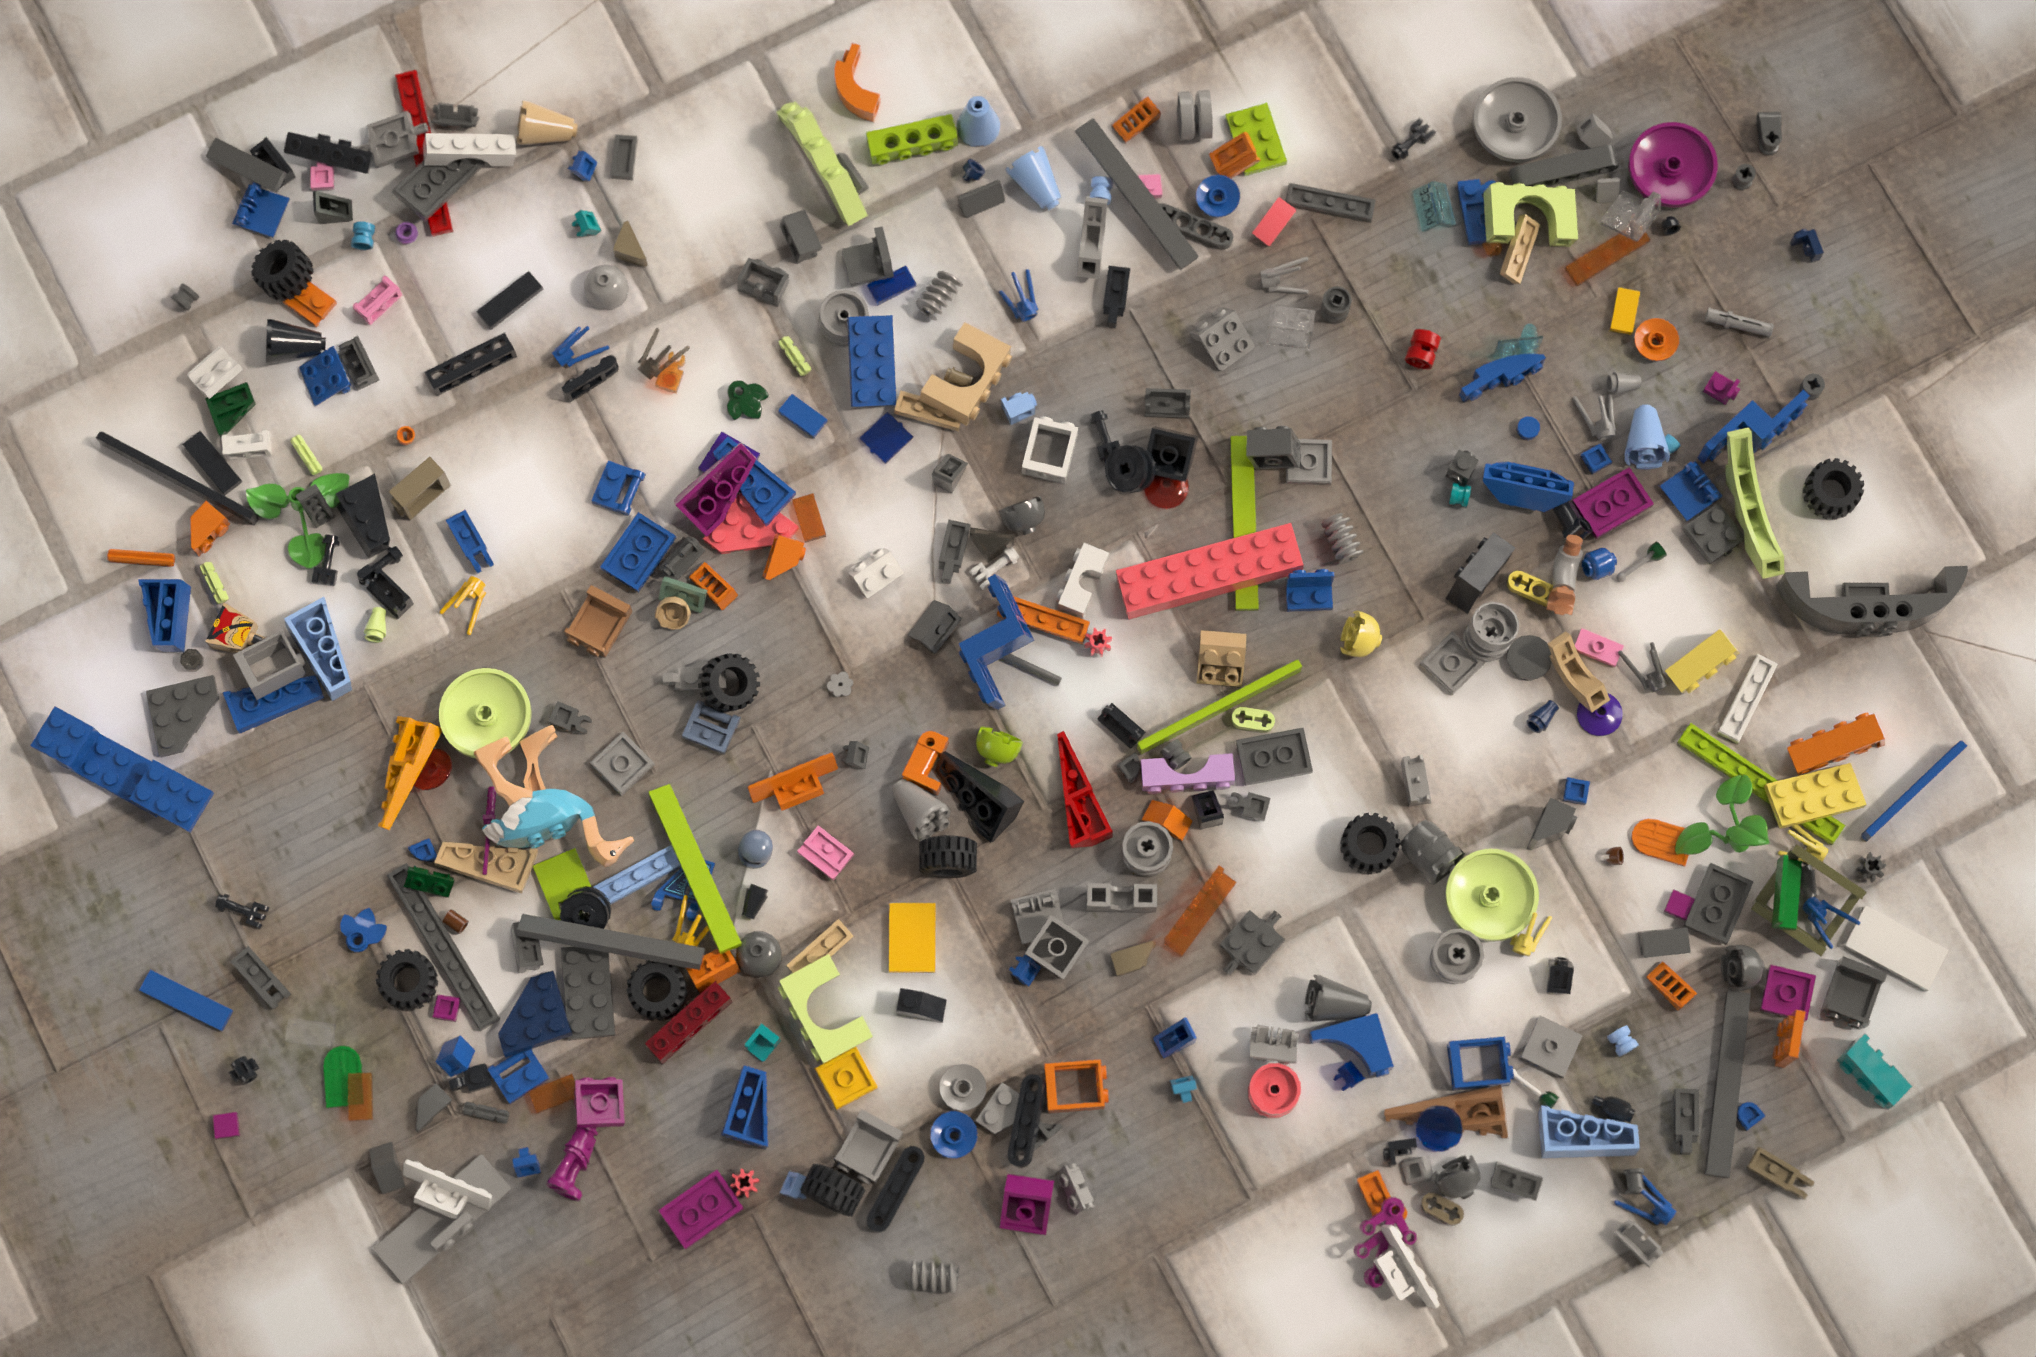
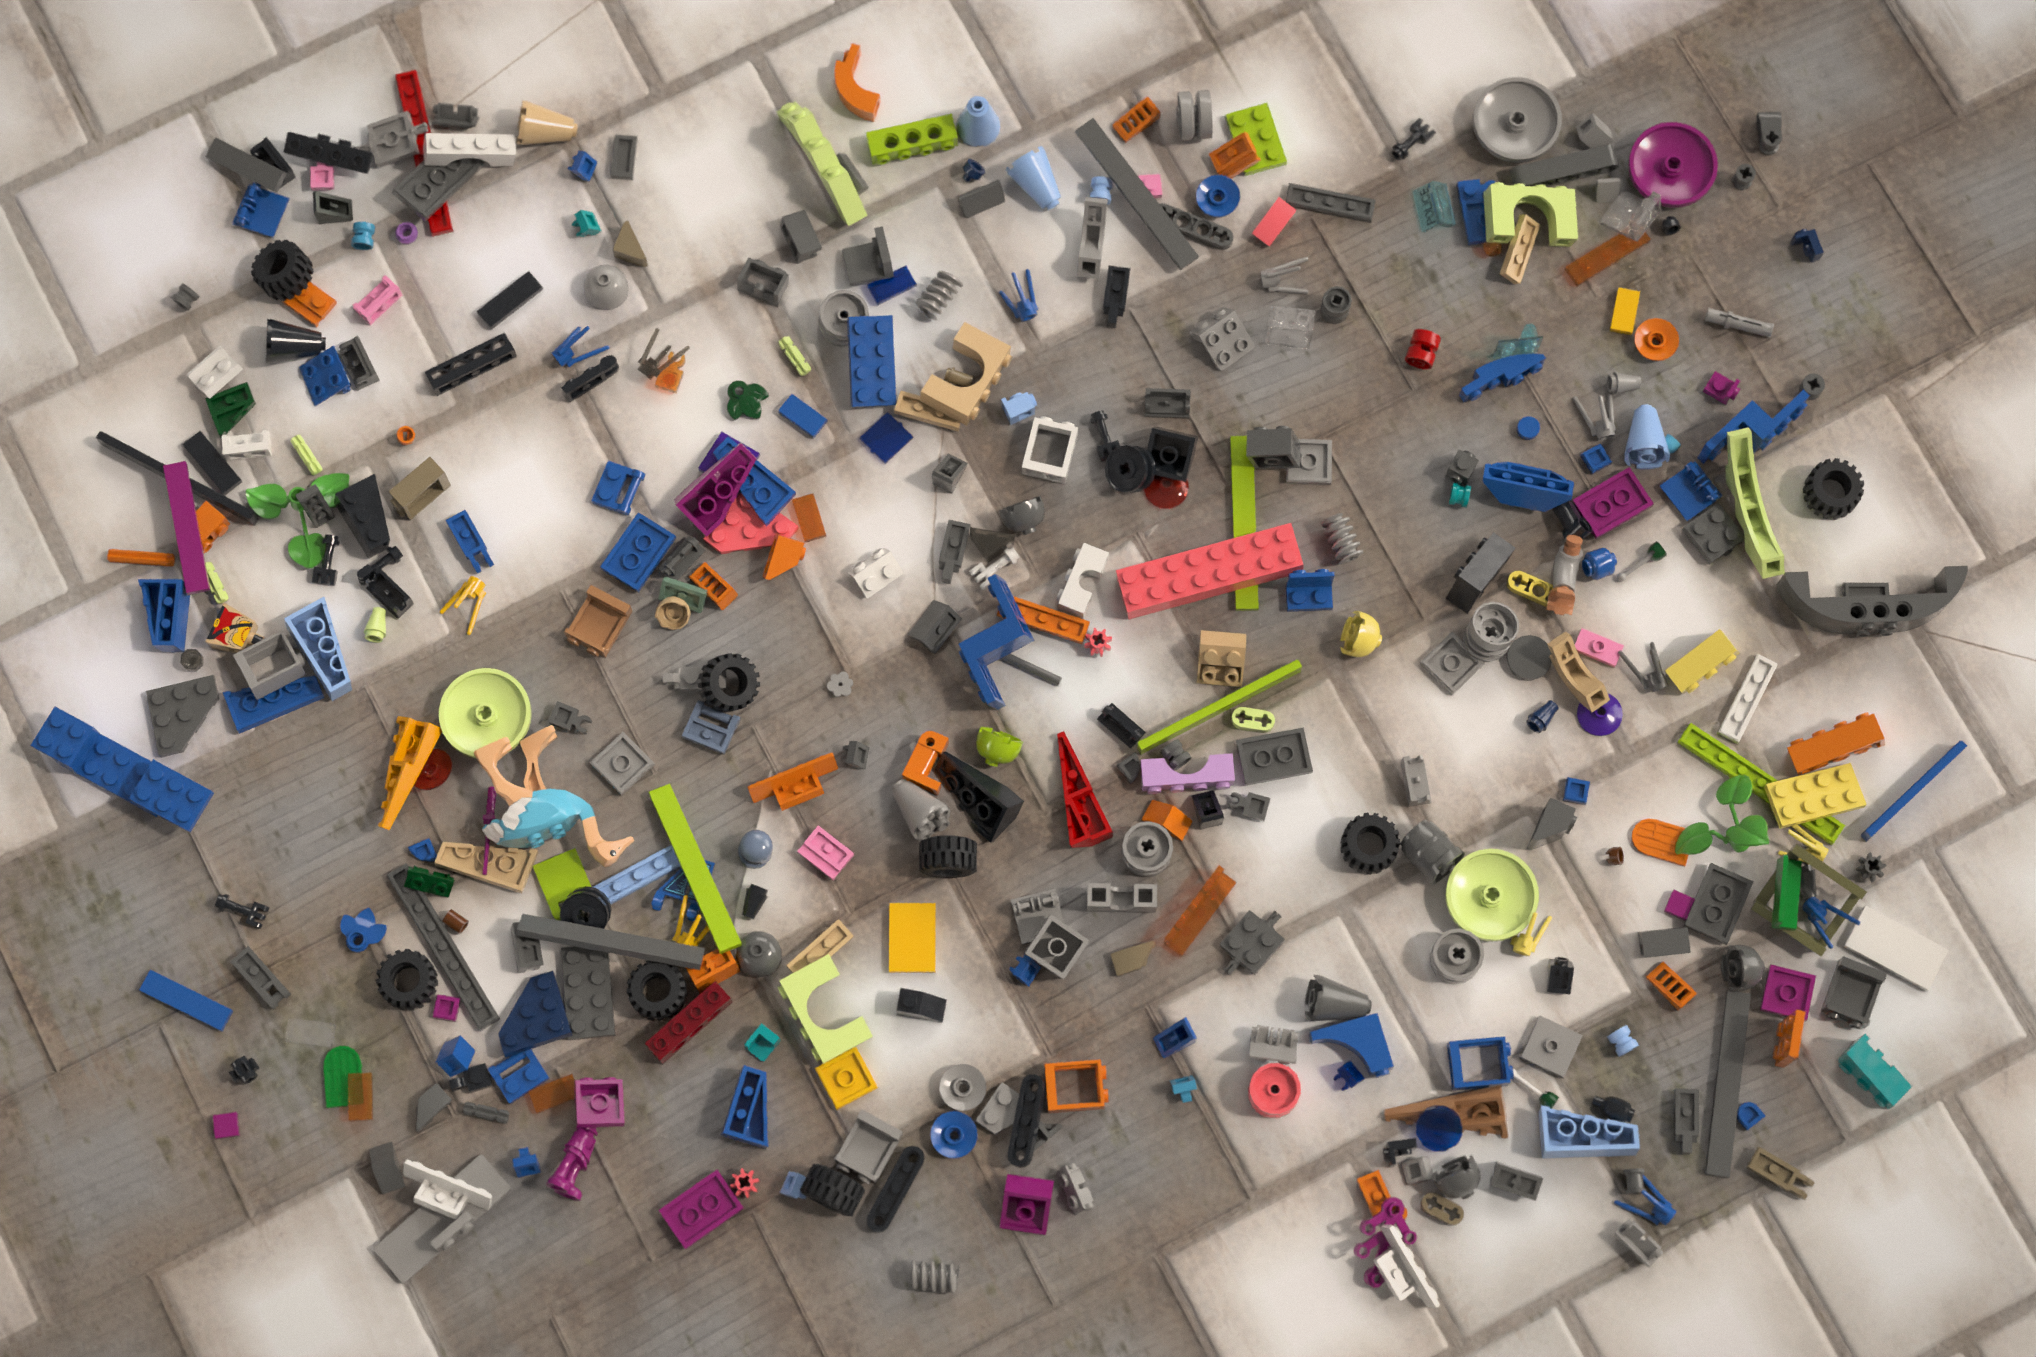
(186, 528): none -> magenta tile

